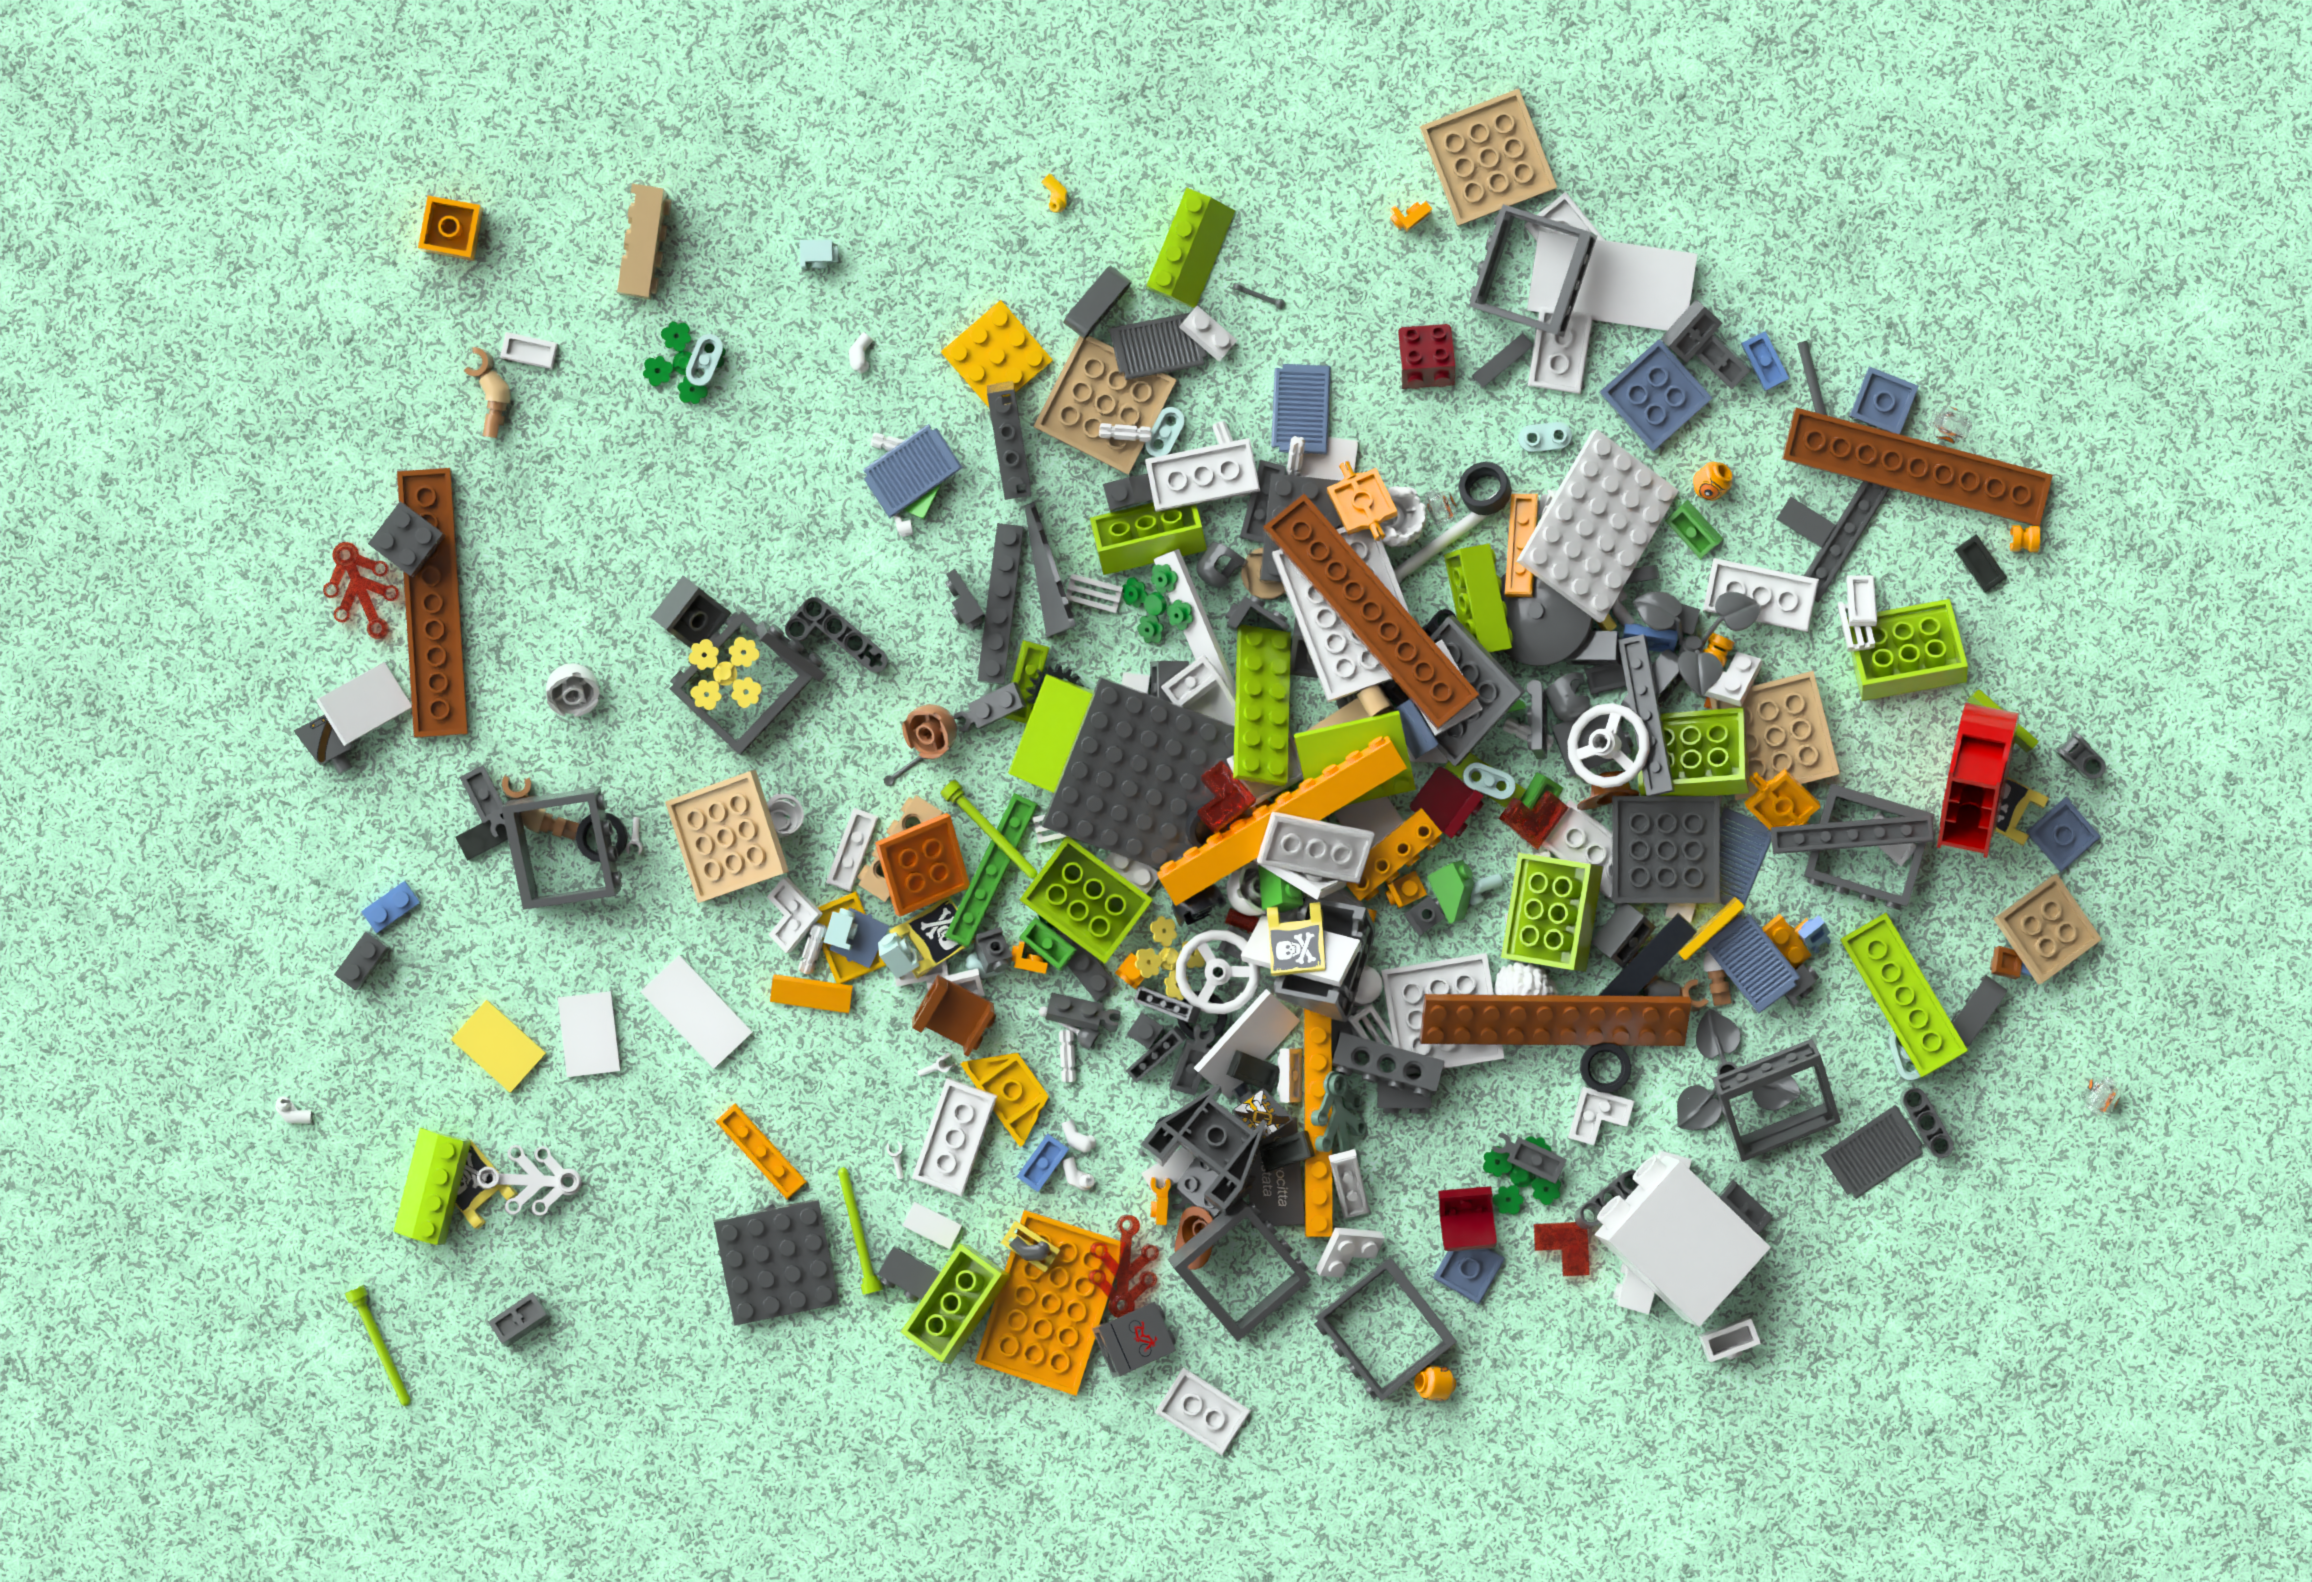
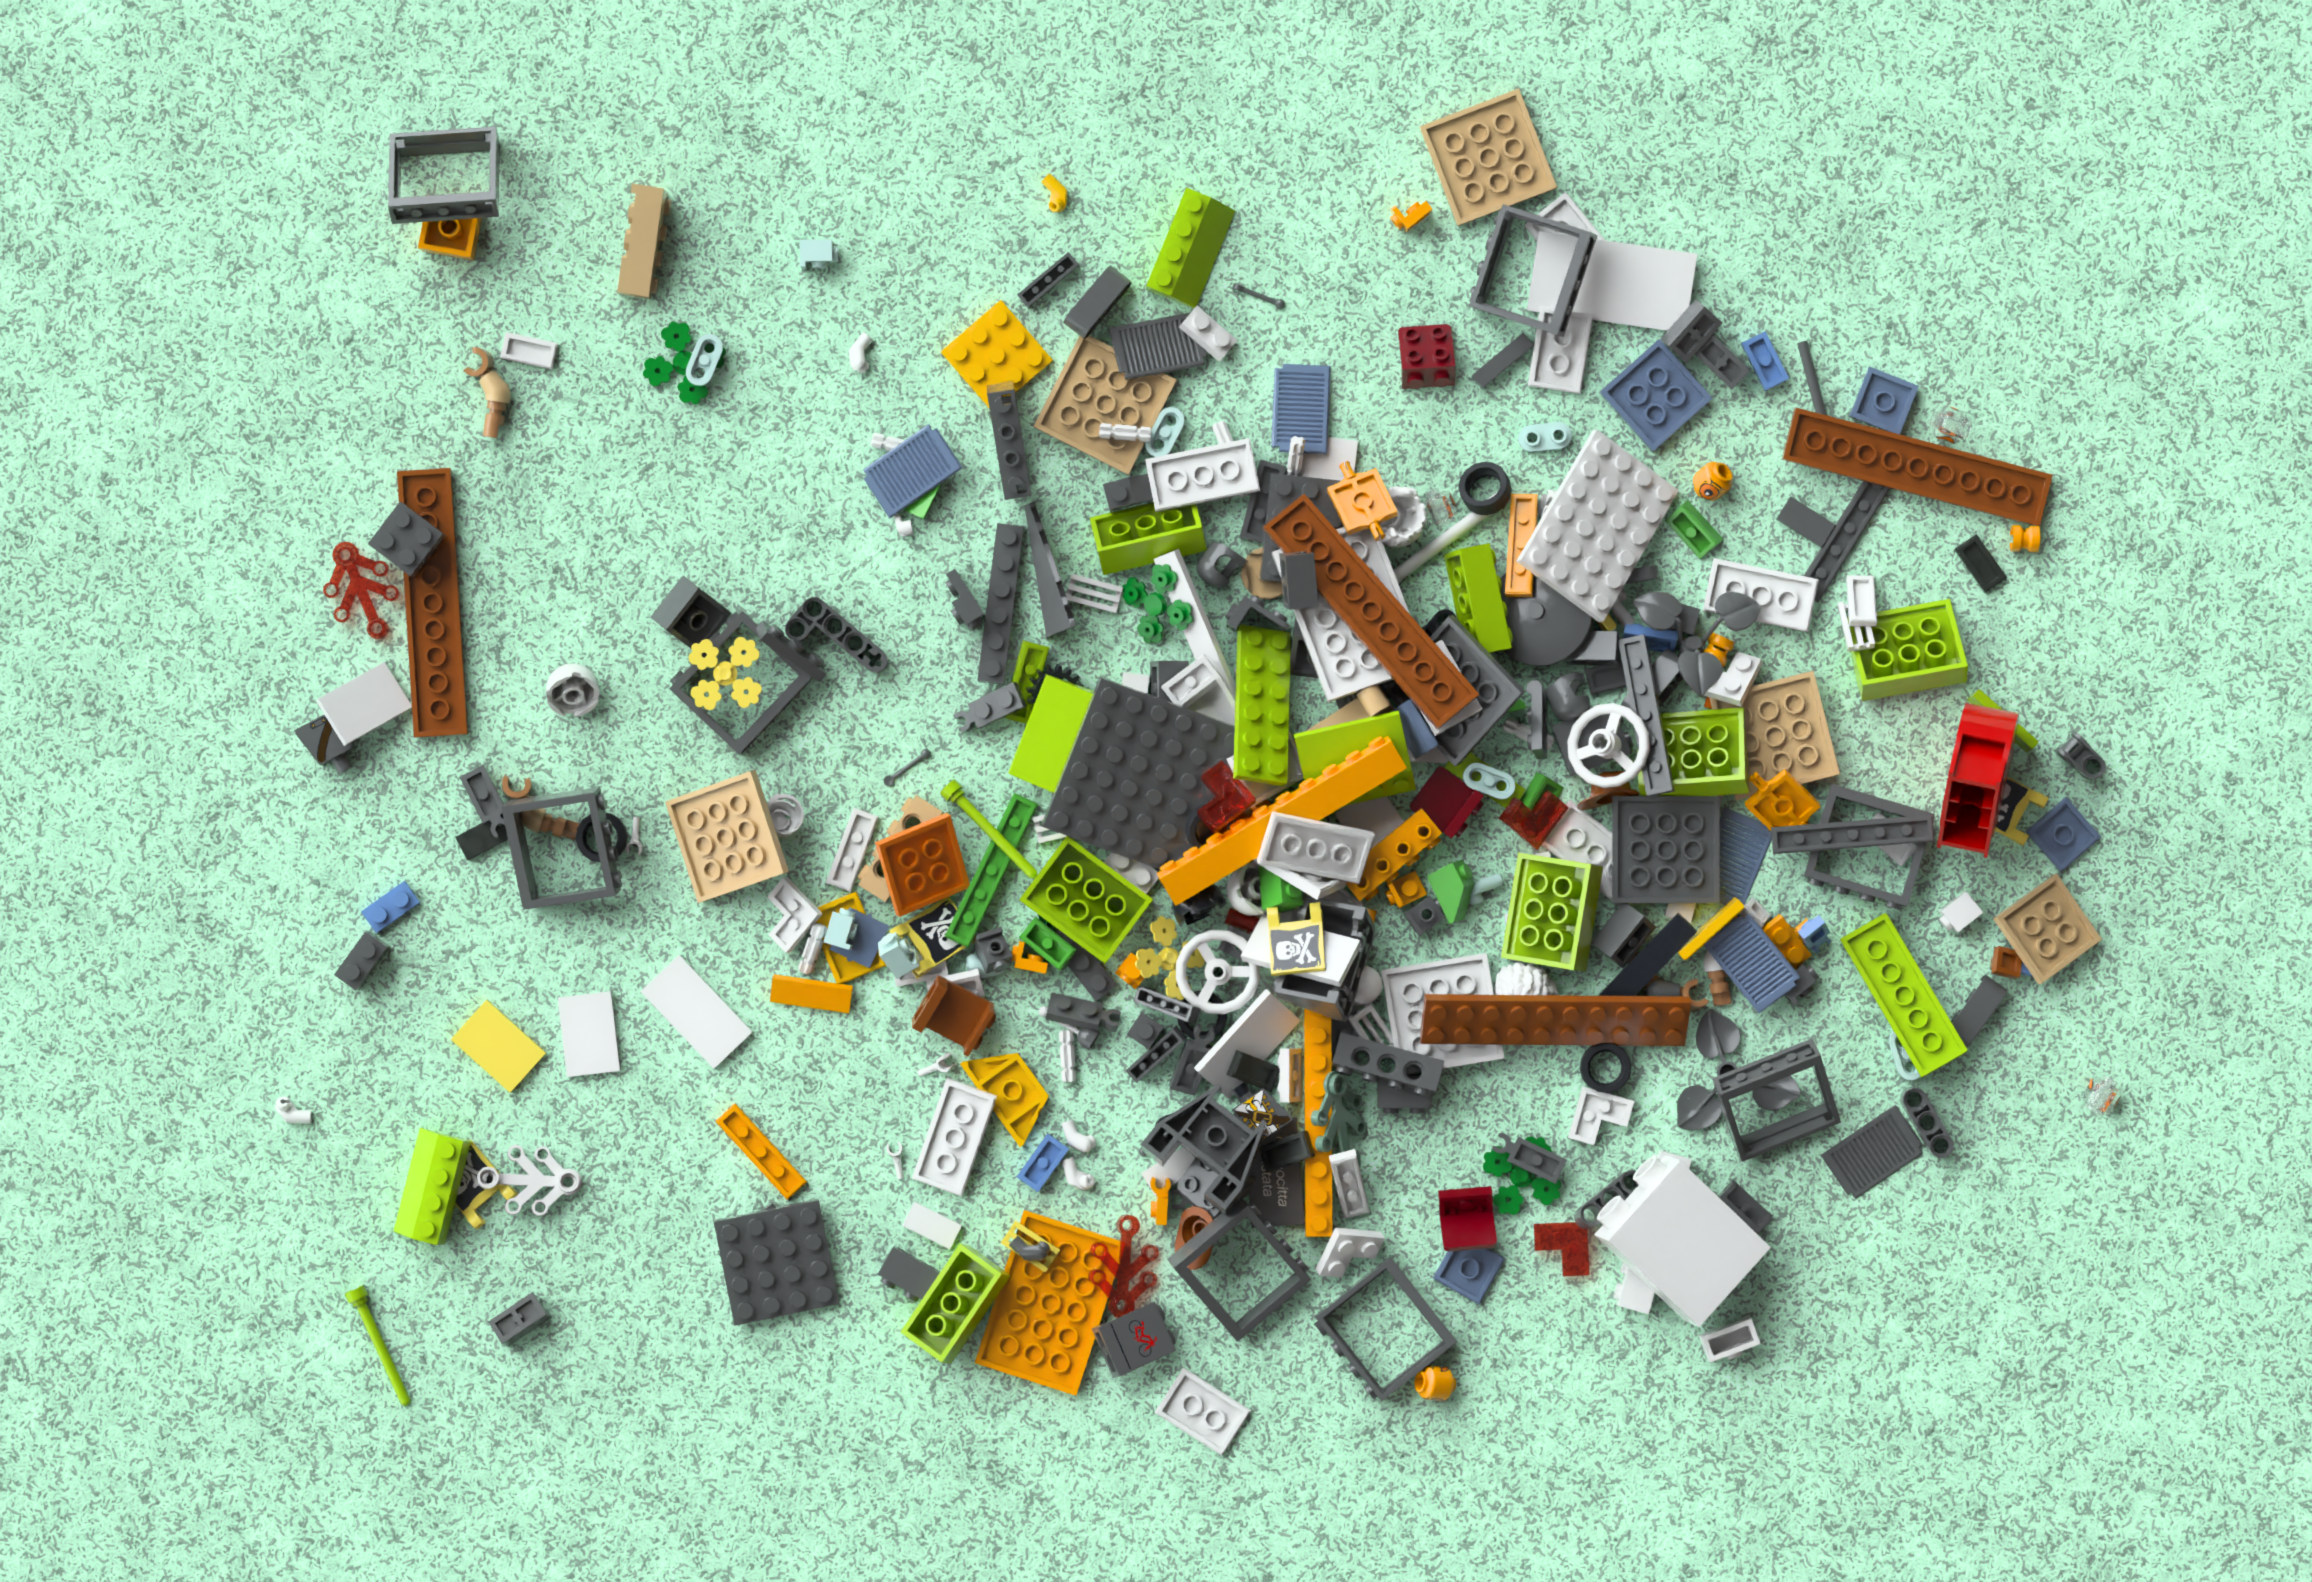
(448, 205): none -> dark grey window
(870, 1281): lime piece -> none
(930, 730): nougat cylinder -> none
(1048, 280): none -> dark grey piece
(1298, 580): none -> dark grey hinge
(1757, 911): none -> white tile
(1959, 912): none -> white brick

